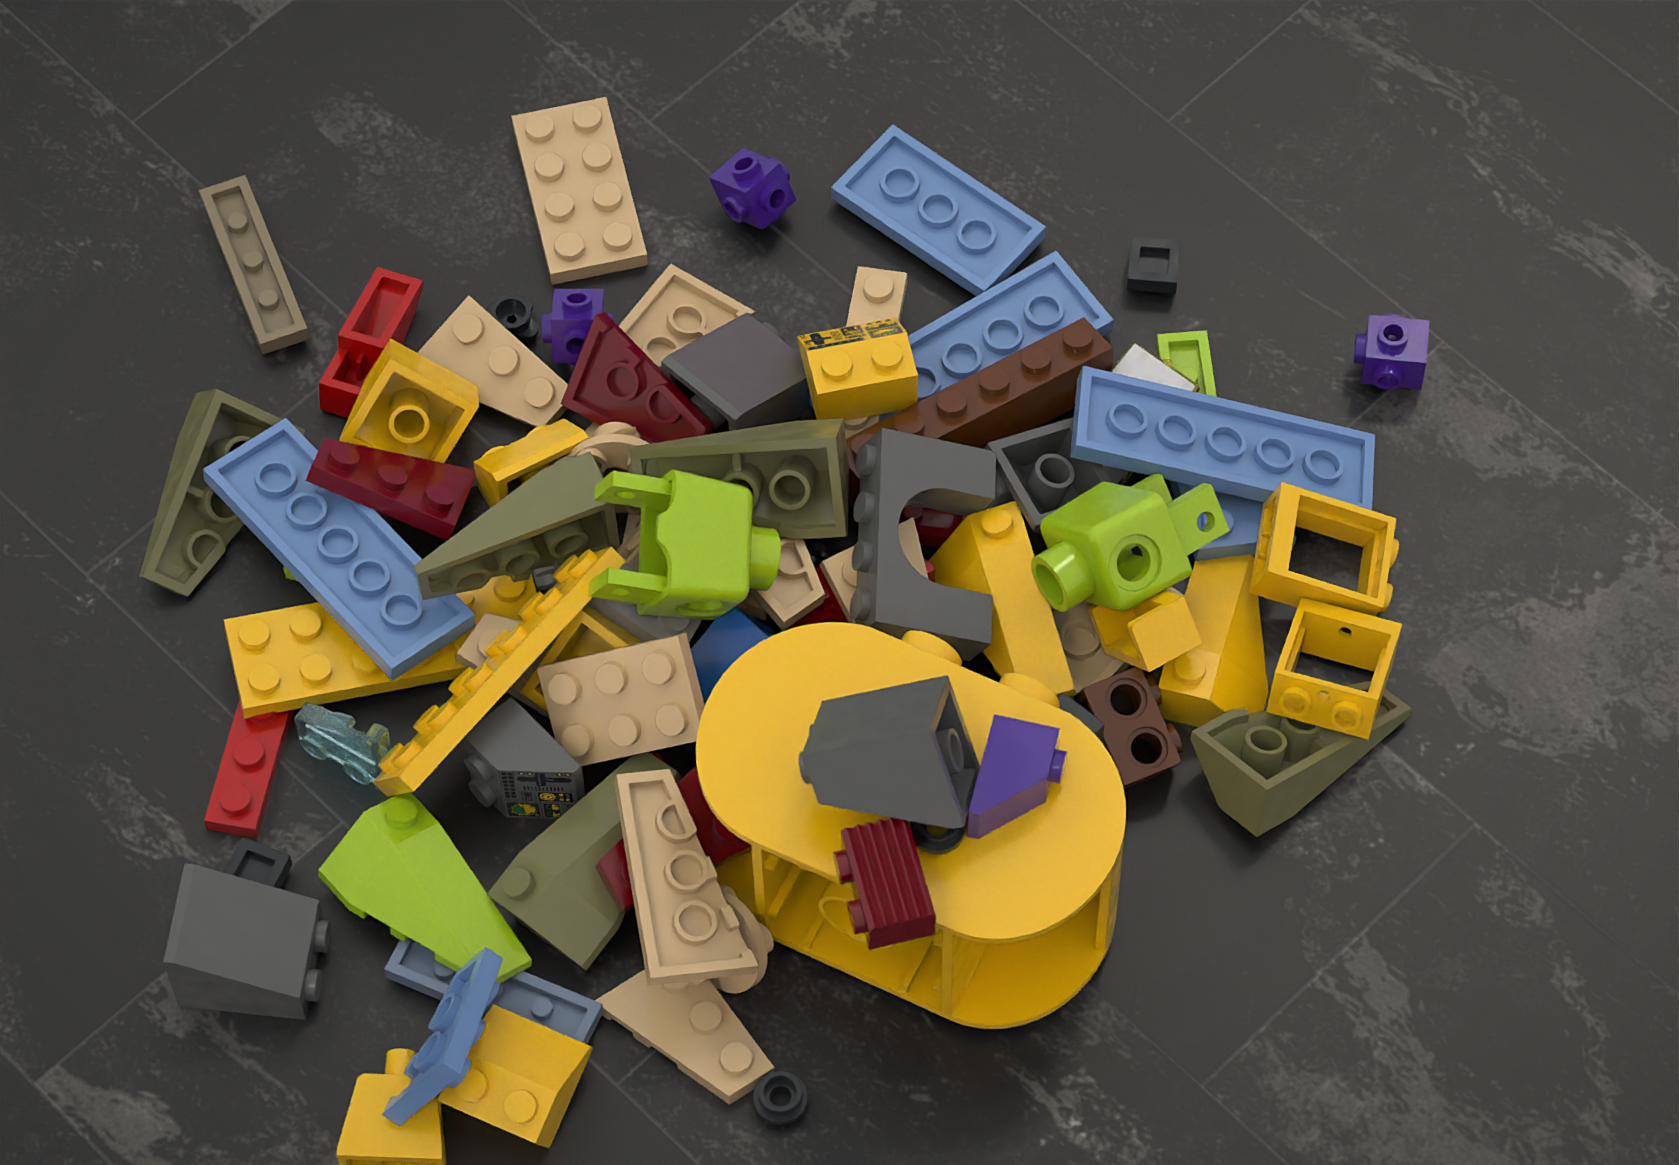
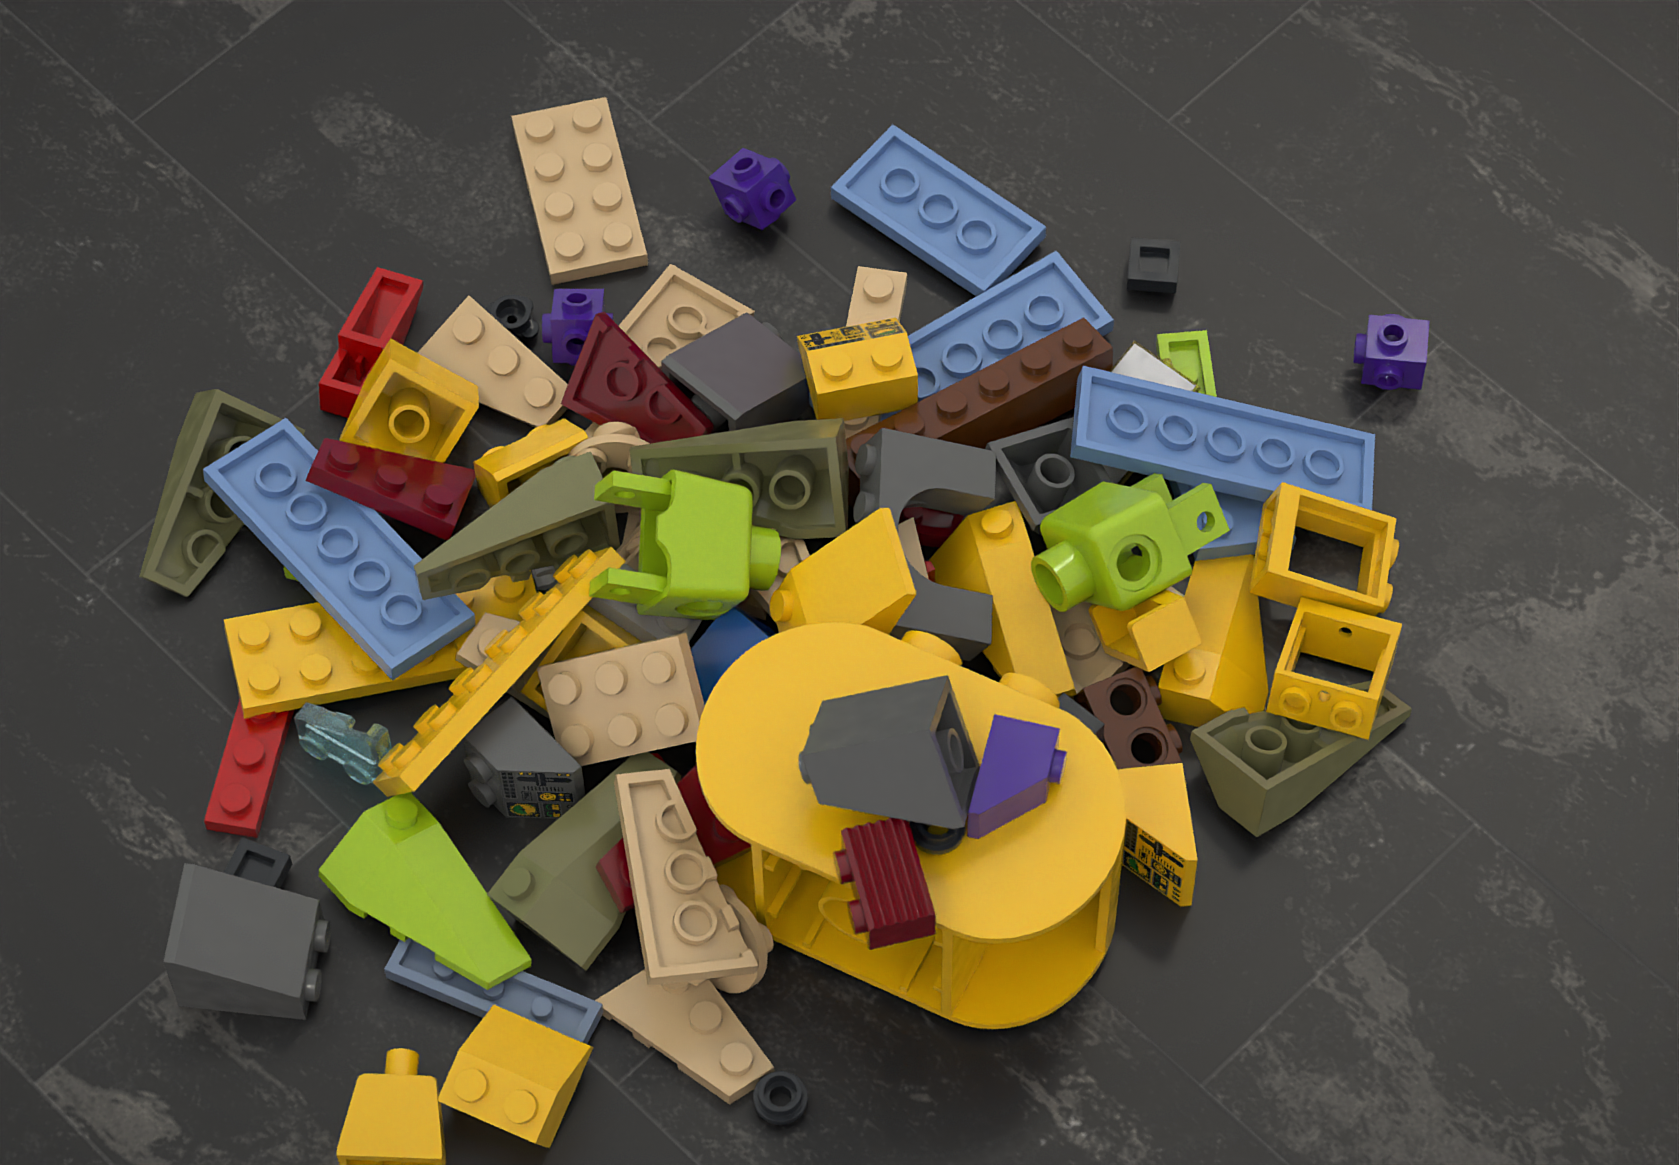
(254, 264): dark tan plate -> none
(456, 1029): medium blue wing -> none
(849, 580): none -> yellow slope
(1159, 830): none -> yellow slope

